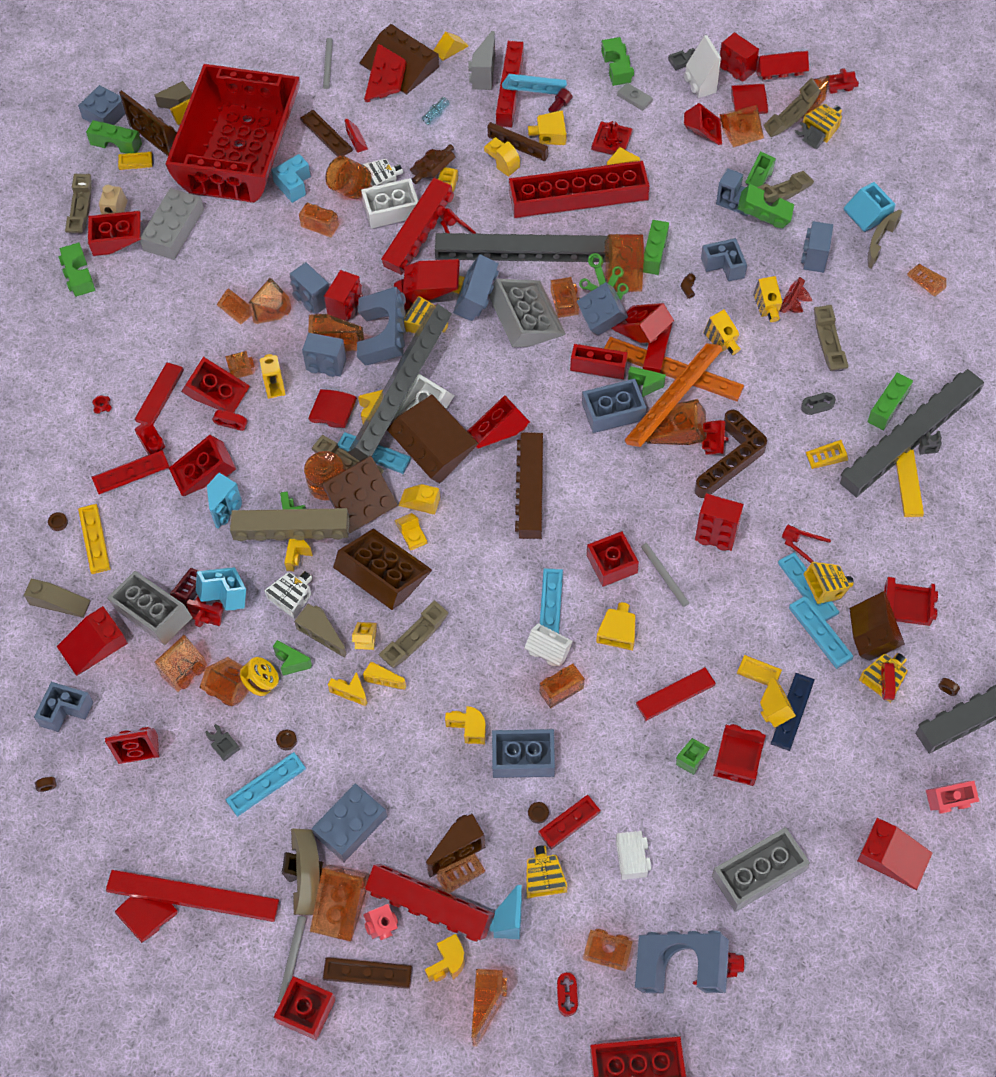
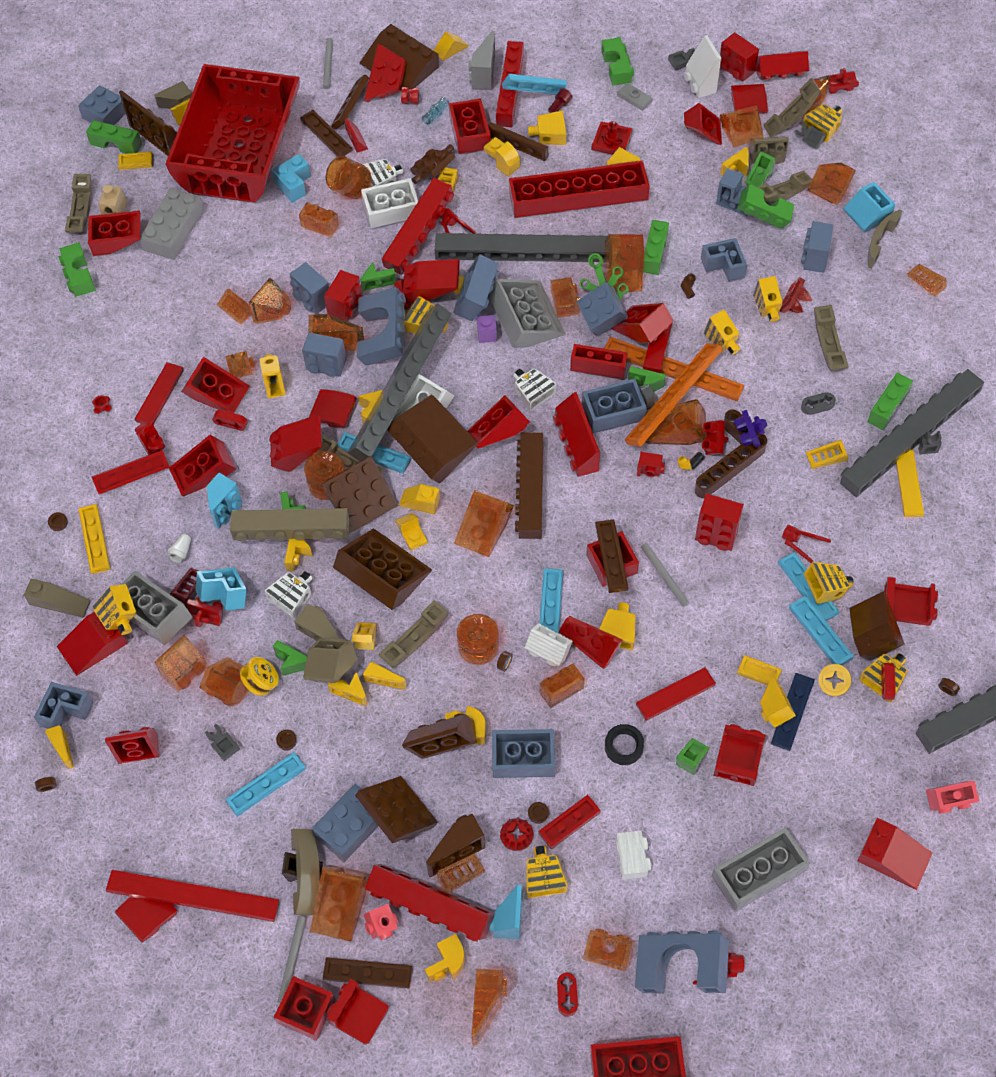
(59, 740): none -> yellow slope
(115, 609): none -> yellow torso
(179, 549): none -> white cone
(295, 443): none -> red slope
(329, 660): none -> dark tan slope
(350, 102): none -> reddish brown tile
(357, 1012): none -> red bracket
(373, 279): none -> bright green slope
(396, 809): none -> reddish brown plate
(412, 97): none -> red wheel
(441, 736): none -> reddish brown slope
(469, 125): none -> red brick
(478, 649): none -> clear orange wheel
(483, 523): none -> clear orange slope
(486, 329): none -> medium lavender brick
(504, 660): none -> reddish brown tile
(523, 840): none -> red gear
(533, 388): none -> white torso
(577, 436): none -> red slope
(591, 641): none -> red wing
(611, 556): none -> reddish brown tile
(624, 759): none -> black tyre
(648, 396): none -> dark grey beam
(650, 464): none -> red brick
(686, 464): none -> arm
(737, 162): none -> yellow slope
(751, 436): none -> dark purple hips
(772, 146): none -> dark tan slope
(831, 181): none -> clear orange slope
(842, 674): none -> yellow gear

